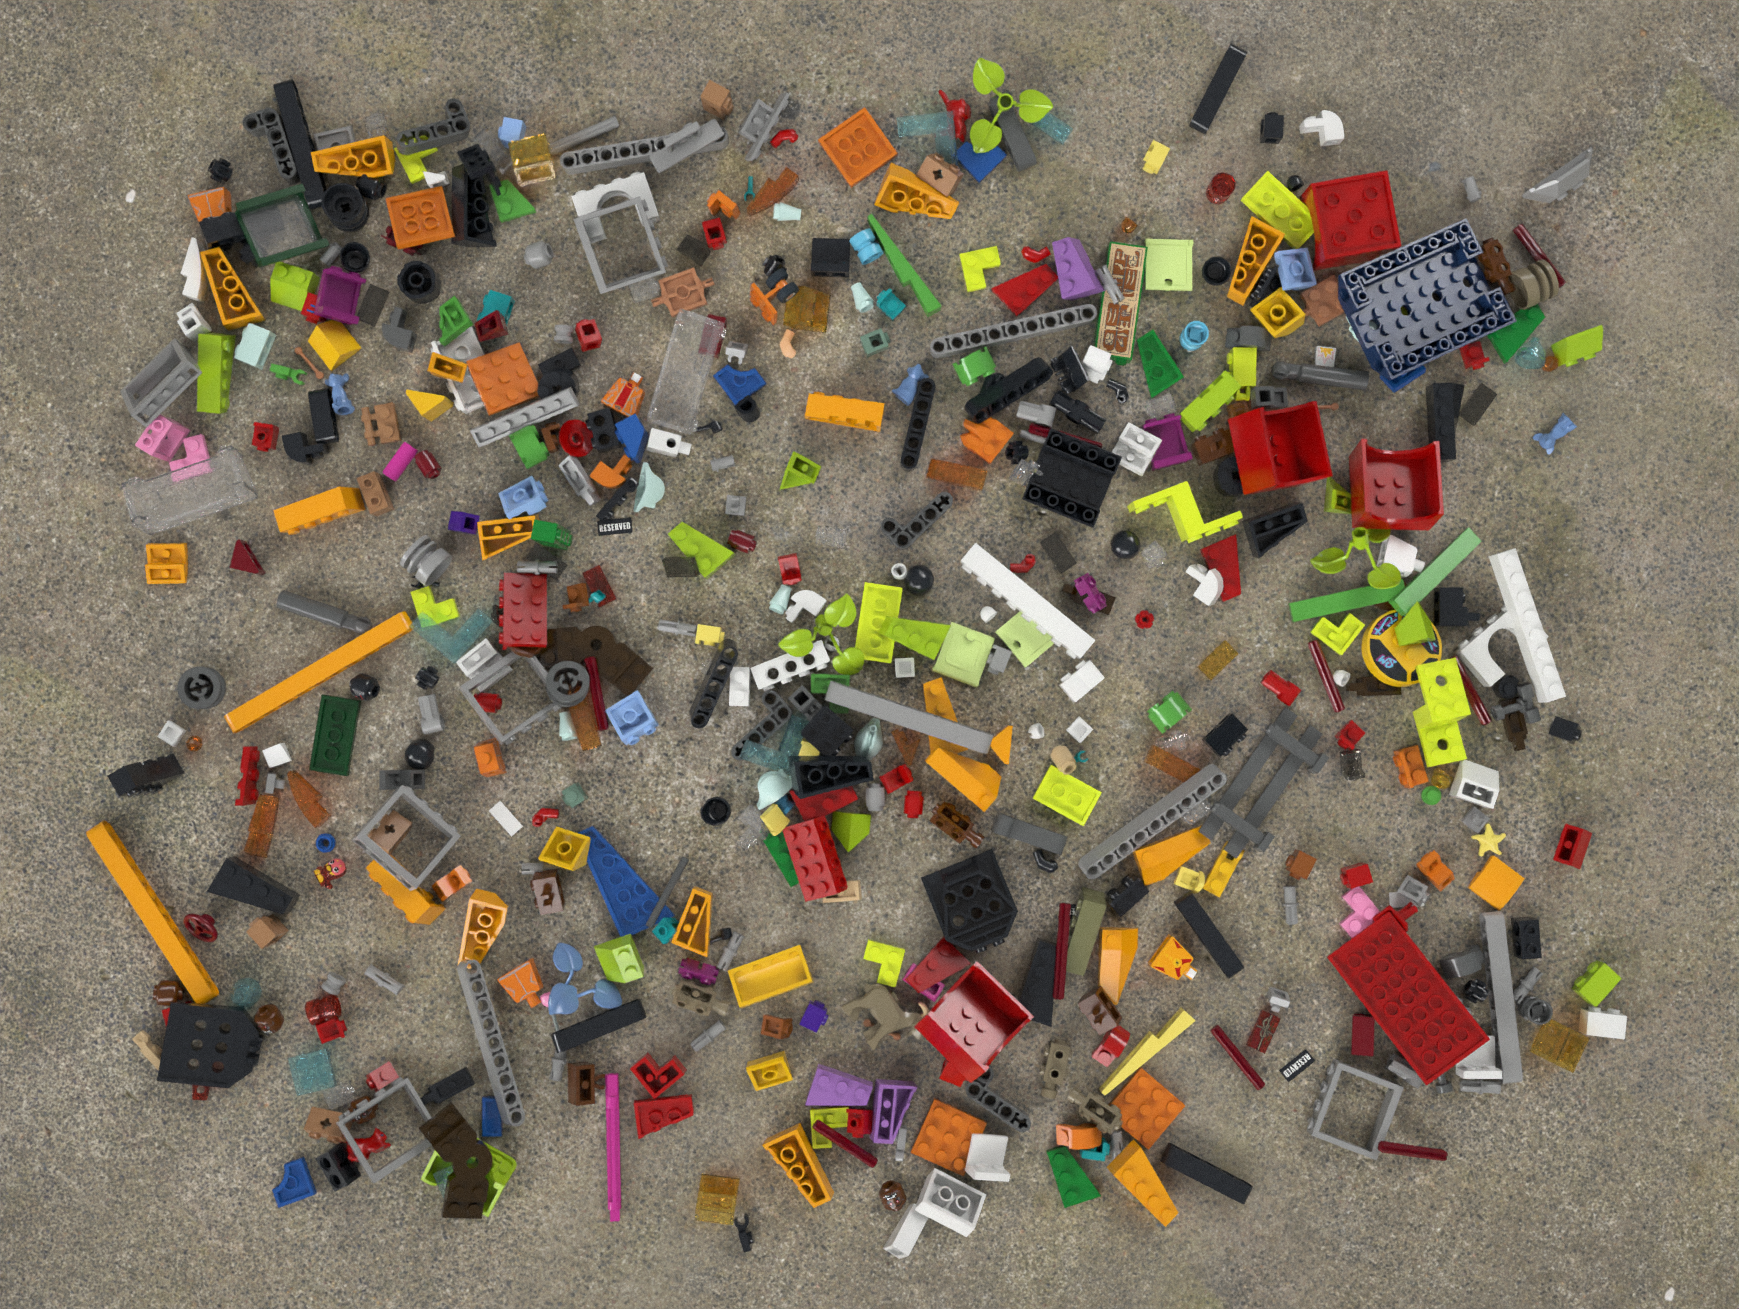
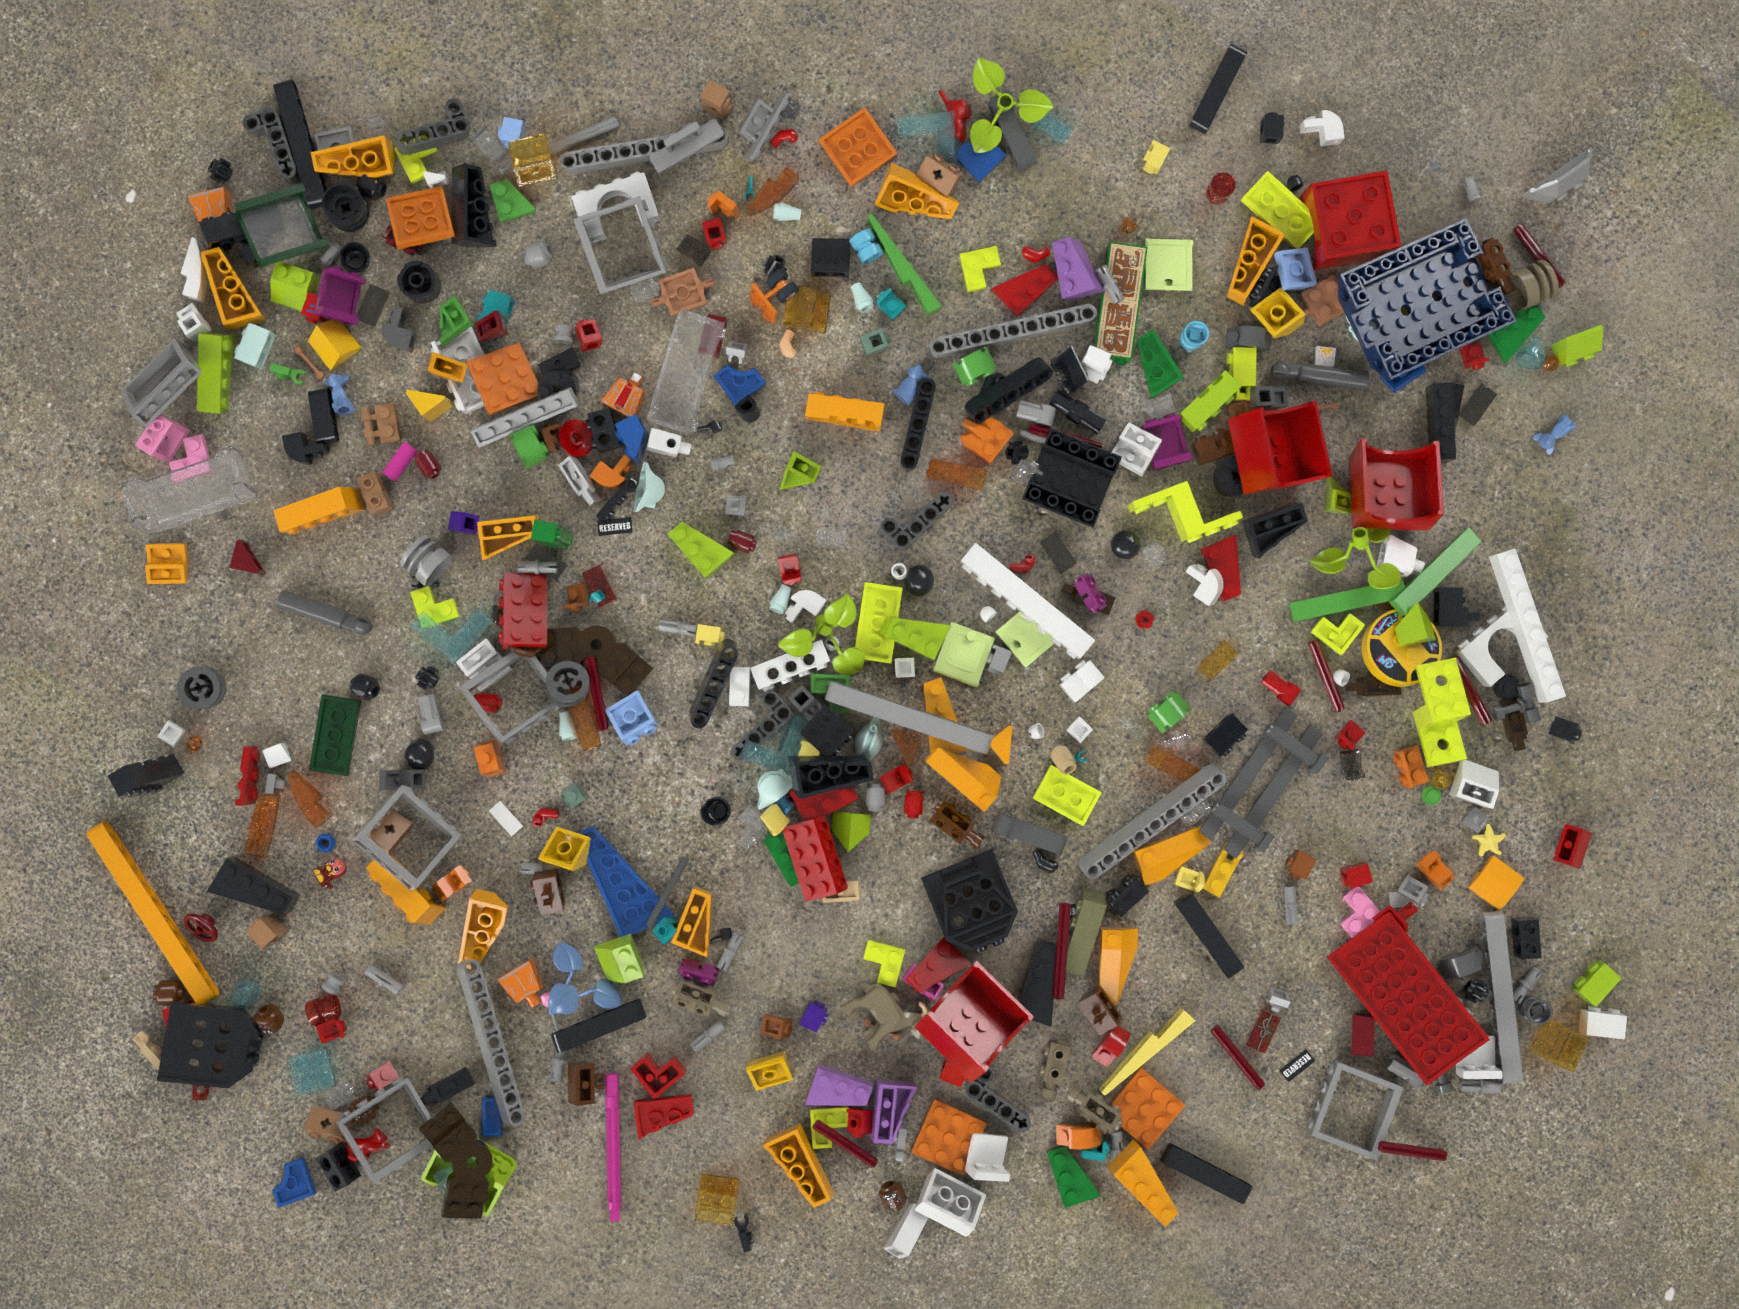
(271, 436): red brick -> none
(319, 672): light orange beam -> none
(478, 164): black bracket -> none
(522, 497): light blue plate -> none
(680, 566): clear smoke tile -> none
(770, 976): yellow slope -> none
(1120, 390): black arm -> none
(1172, 959): light orange torso -> none
(1216, 271): black hair -> none

